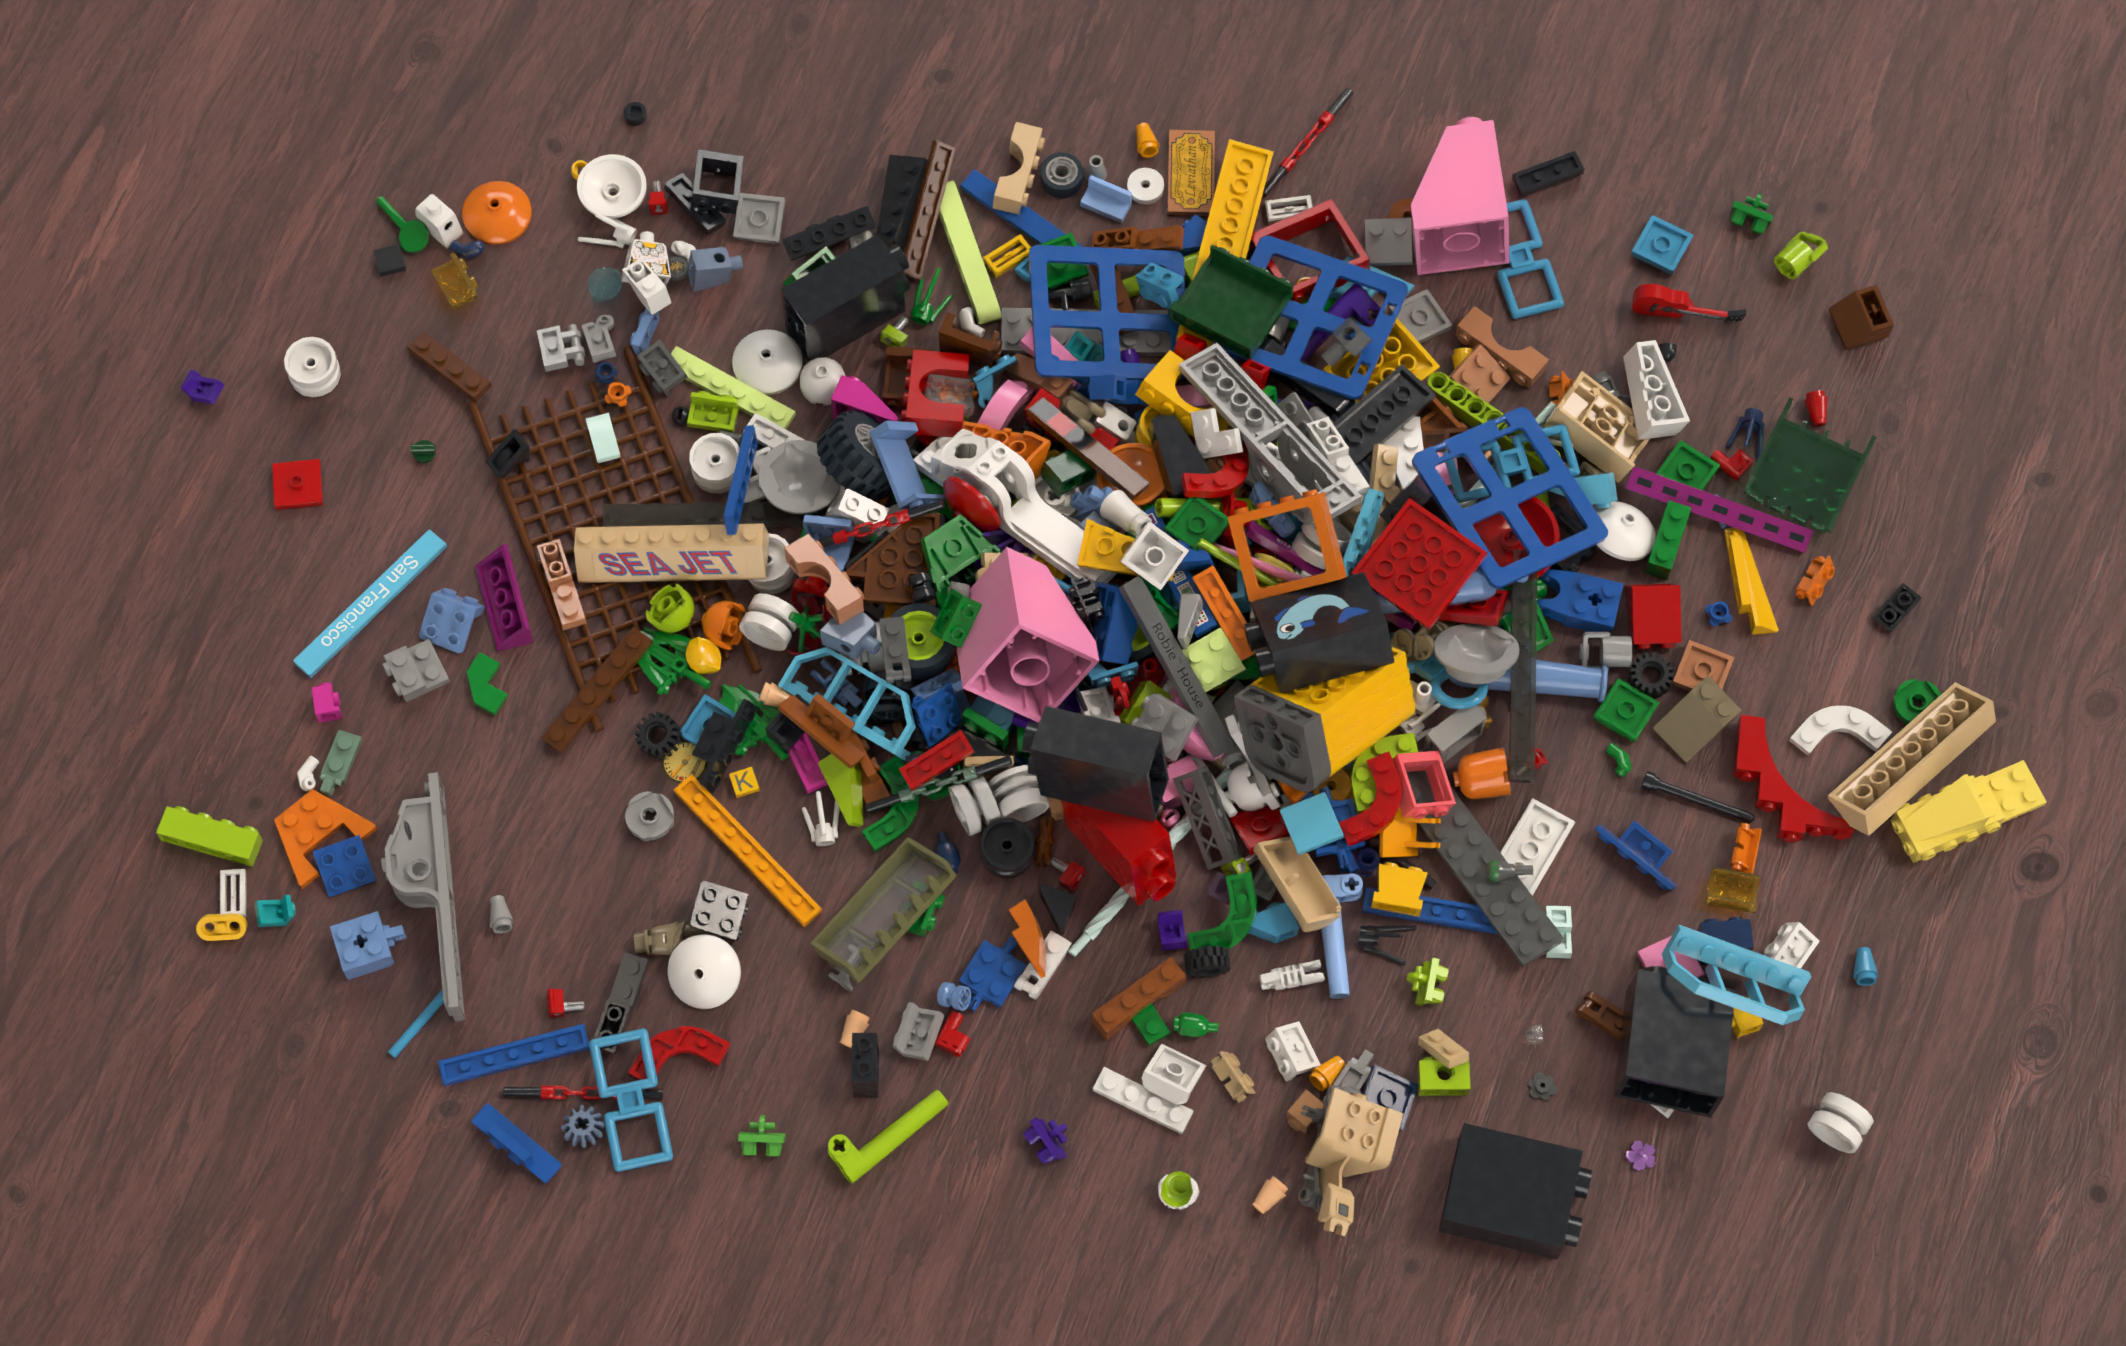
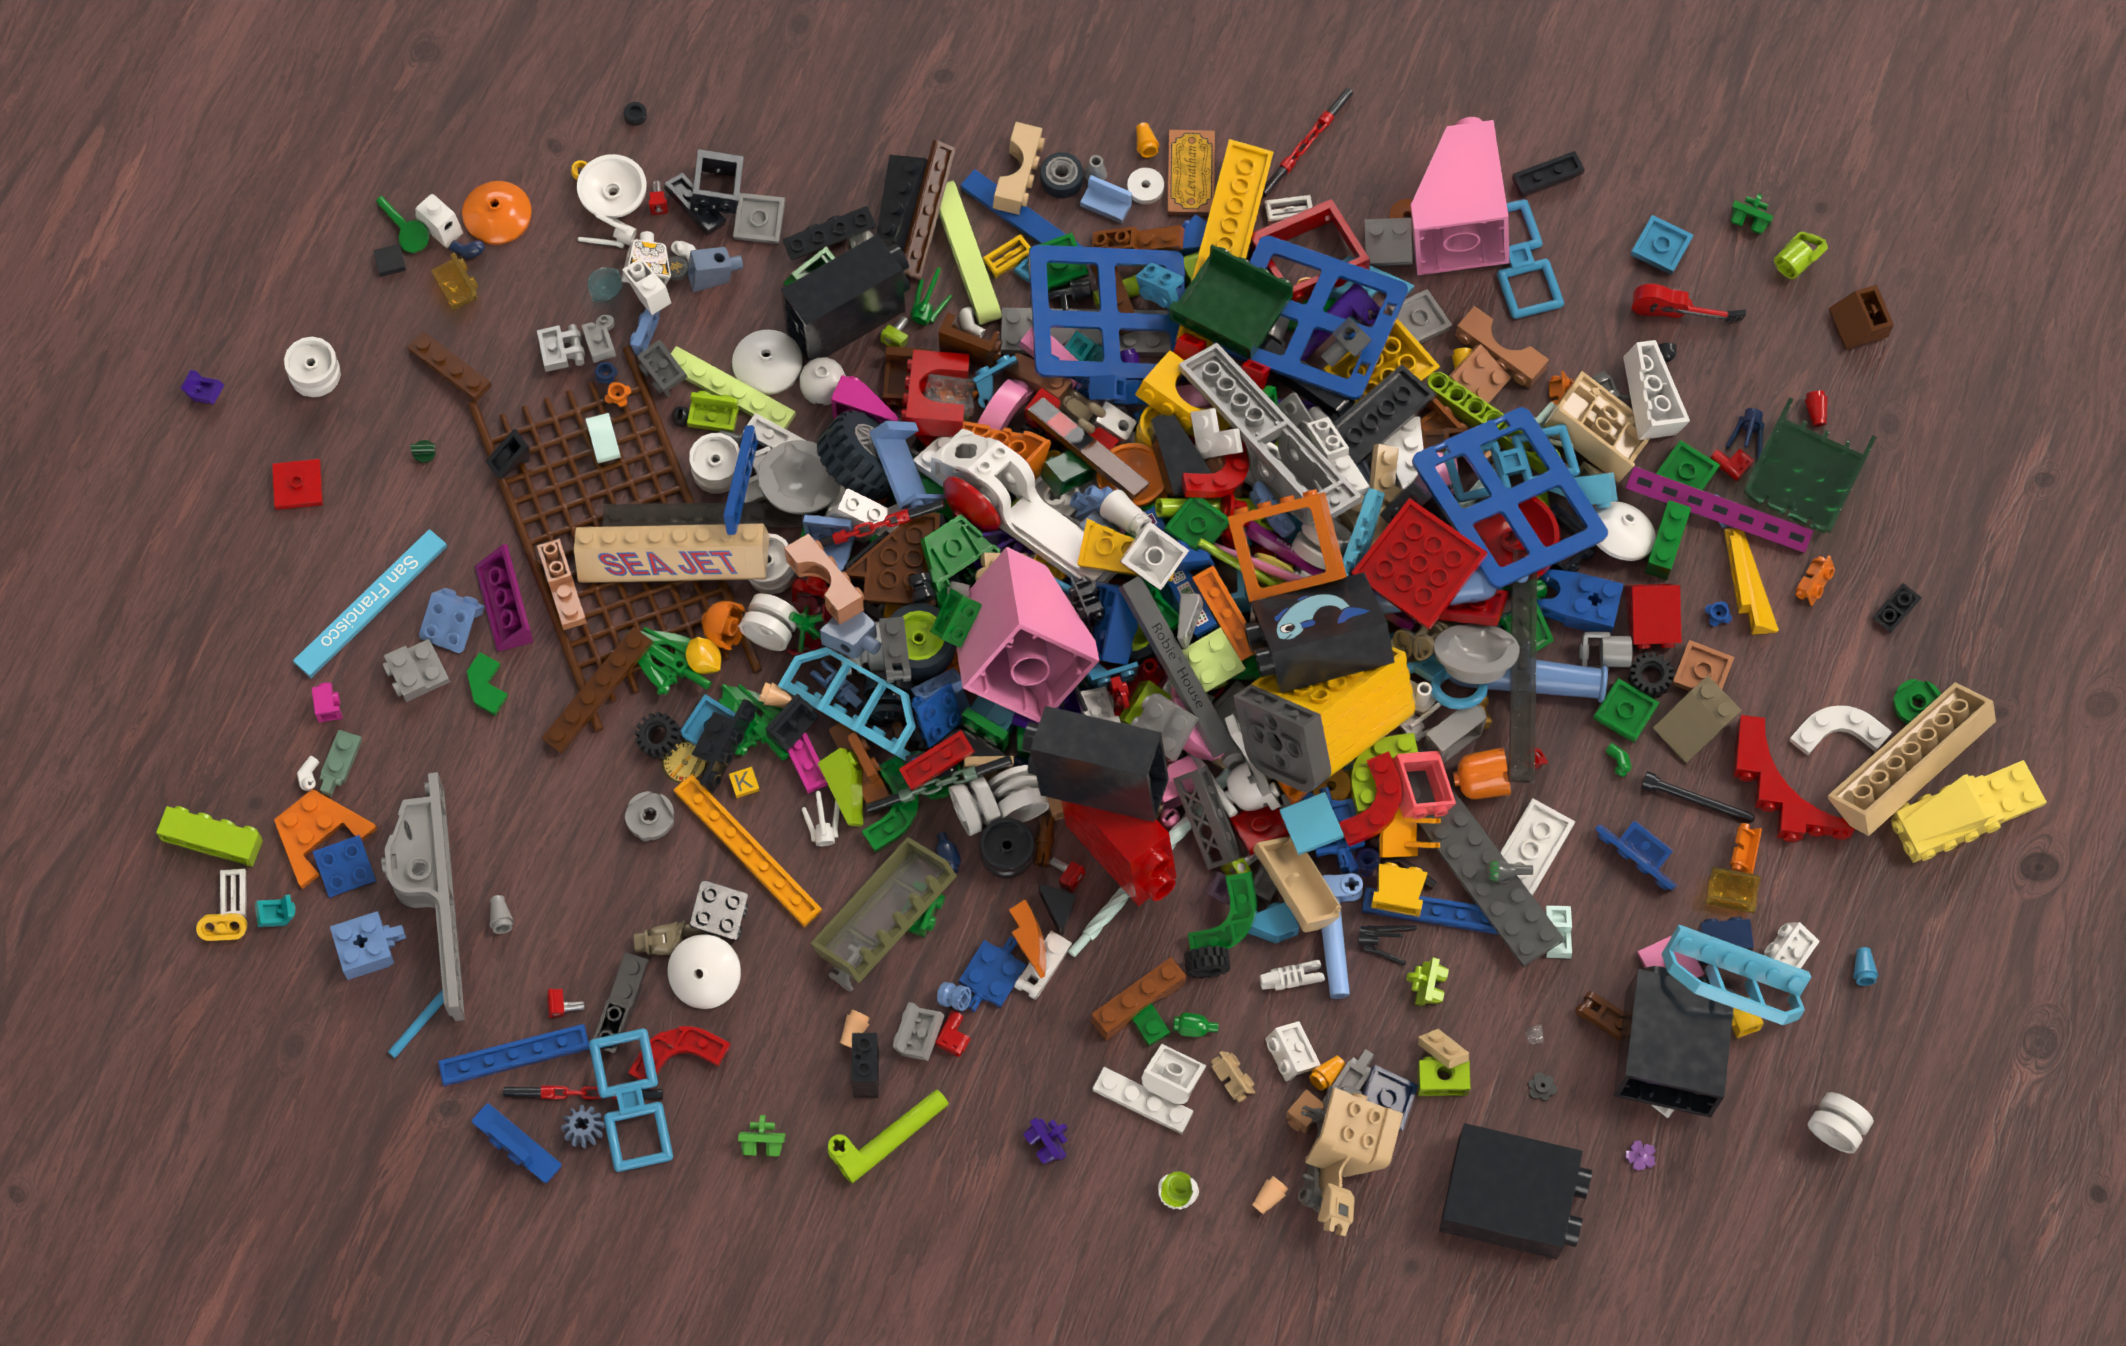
(671, 609): lime cylinder -> none
(825, 726): dark orange bracket -> none
(1171, 930): dark purple bracket -> none

